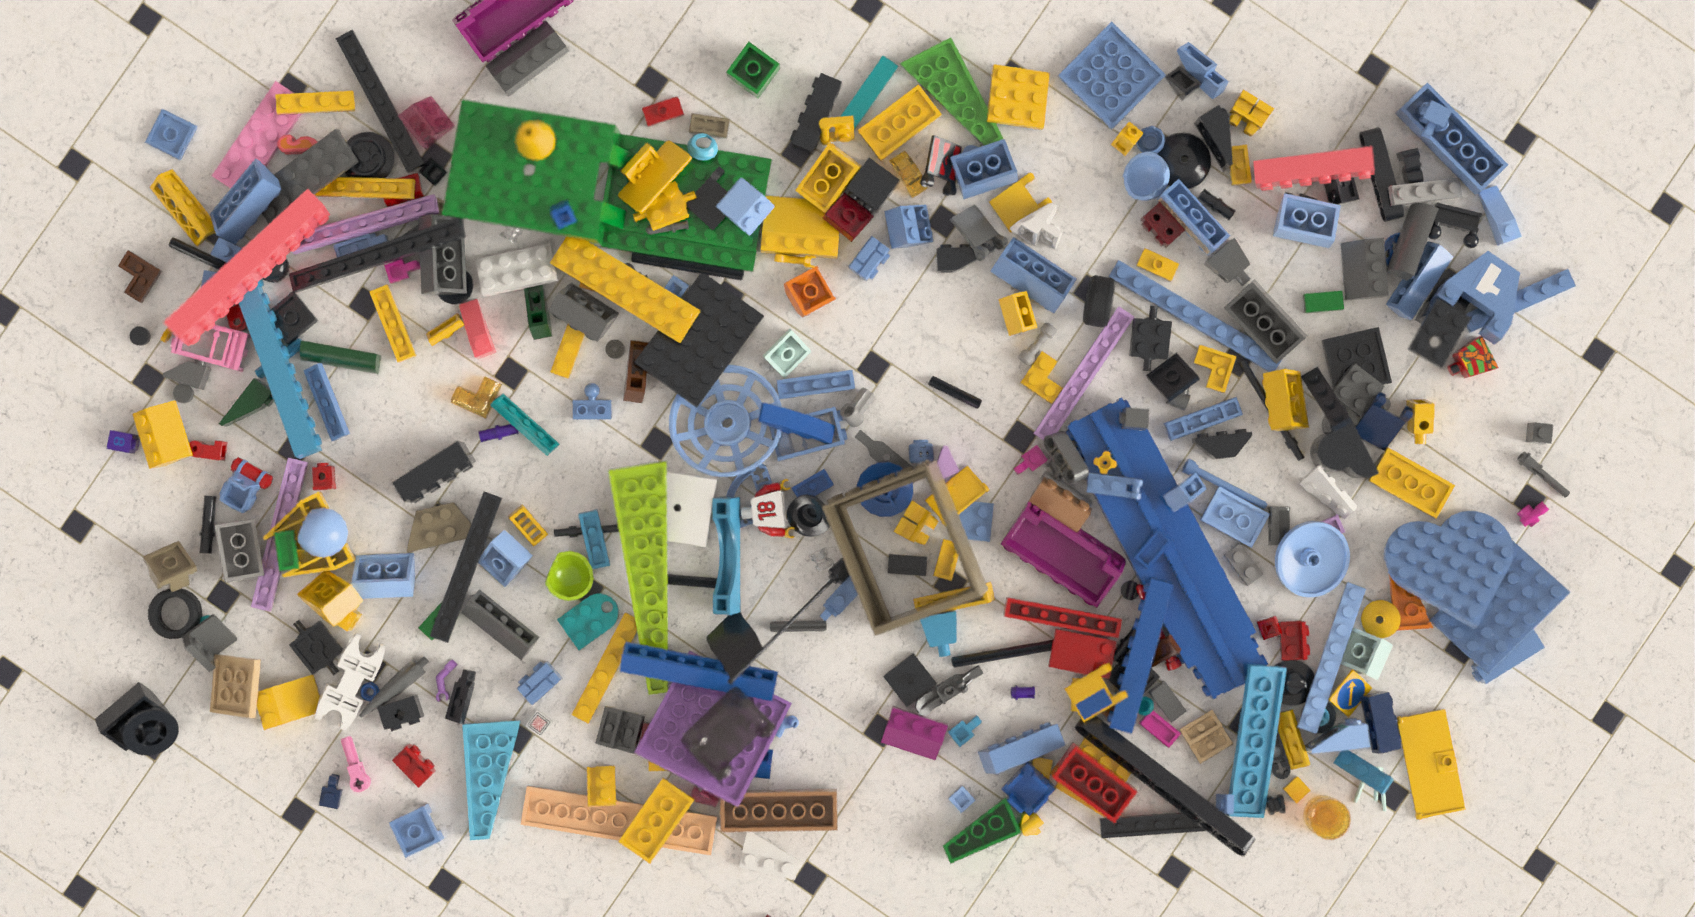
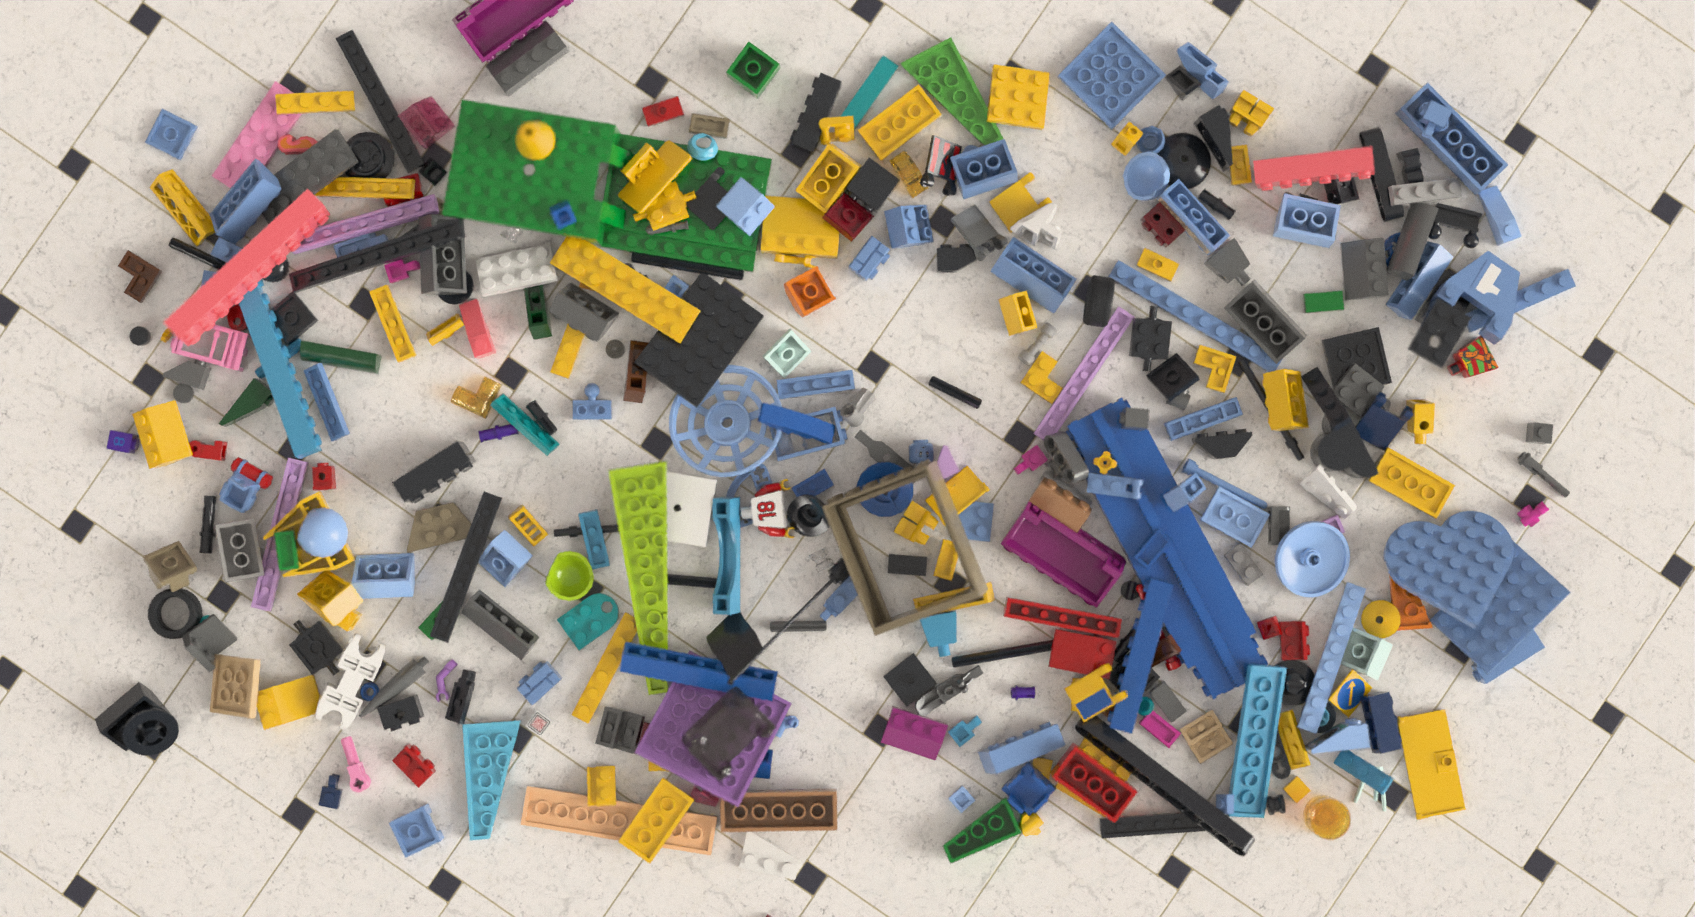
(541, 417): none -> black axle

